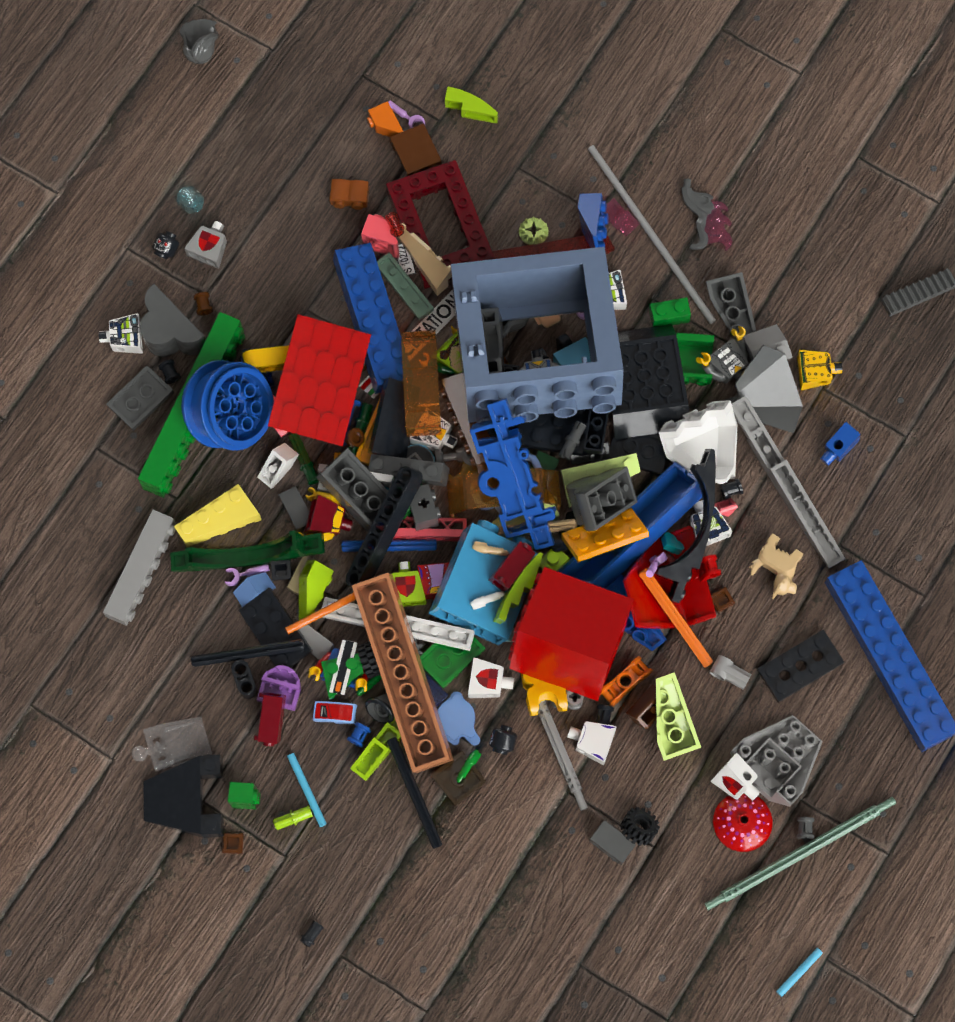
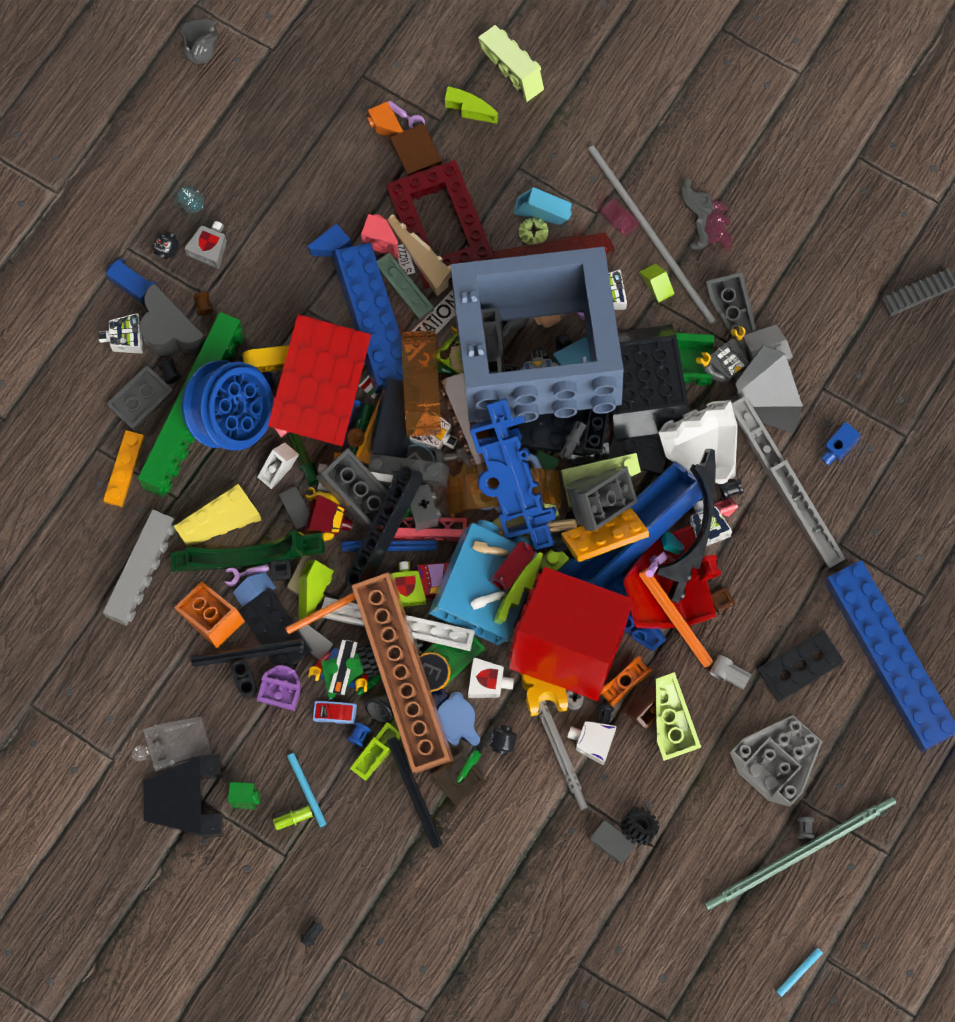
(124, 468): none -> light orange plate
(128, 280): none -> blue brick
(209, 614): none -> orange slope
(233, 843): reddish brown tile -> none
(271, 718): dark red brick -> none
(329, 242): none -> blue slope
(349, 193): dark orange brick -> none
(395, 227): clear red pin -> none
(436, 670): none -> black tile
(512, 61): none -> yellowish green wedge
(543, 206): none -> medium azure slope
(593, 218): blue slope -> none
(657, 282): none -> lime slope
(670, 312): green brick -> none
(737, 778): white torso -> none
(739, 835): red dish -> none
(780, 564): tan animal -> none
(816, 369): yellow torso -> none

